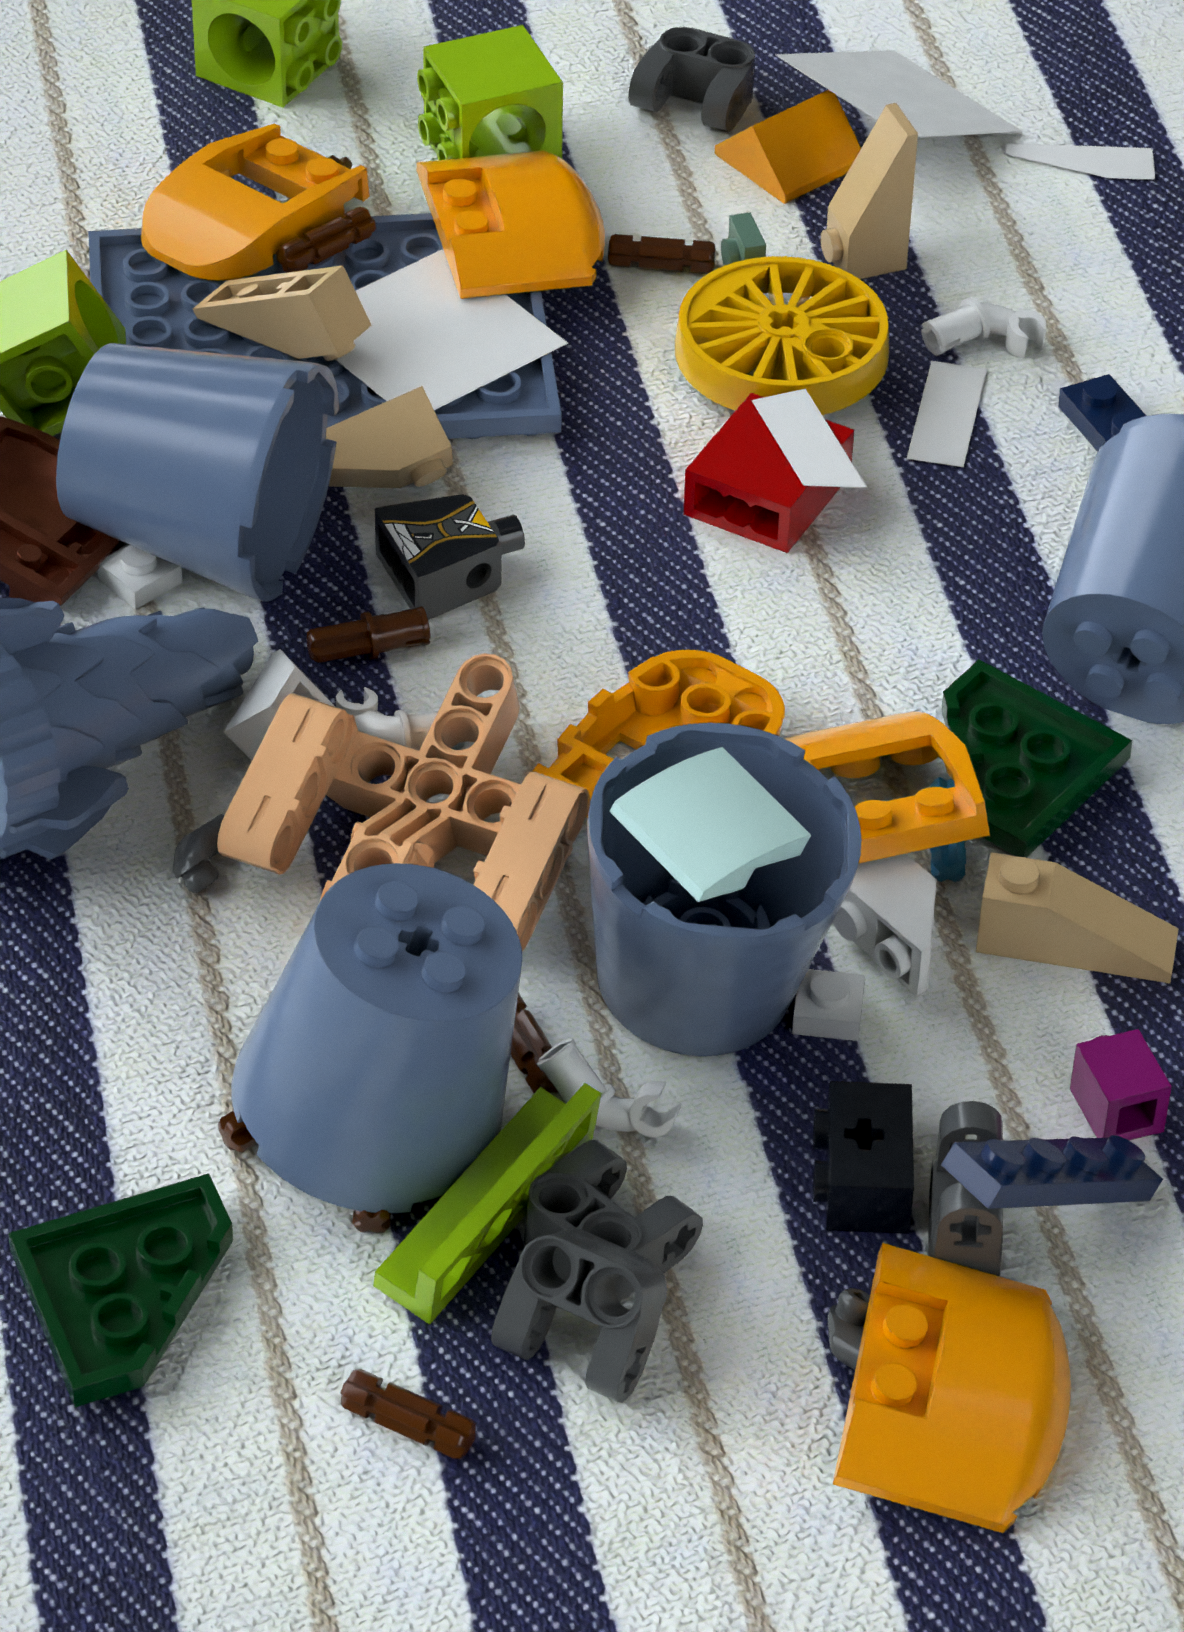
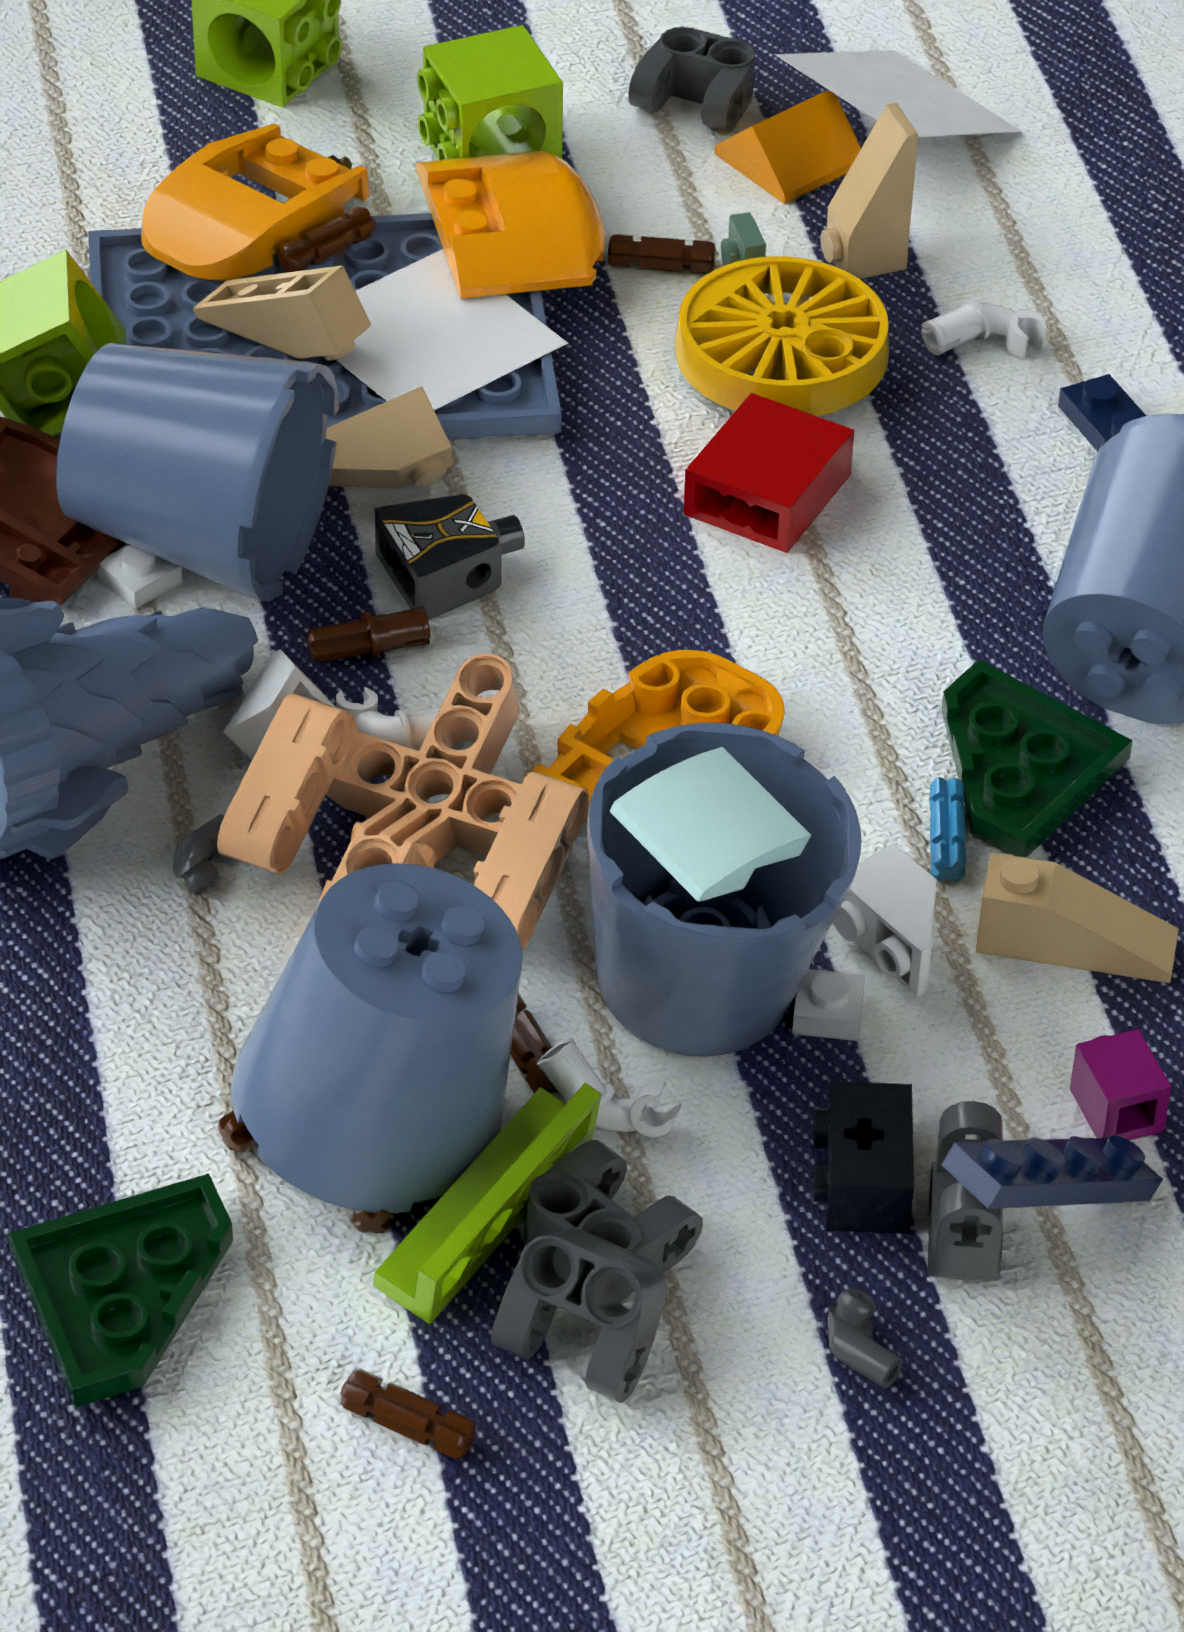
(807, 440): white sticker -> none
(909, 823): light orange slope -> none
(947, 414): white sticker -> none
(955, 1391): light orange slope -> none
(1093, 160): white sticker -> none

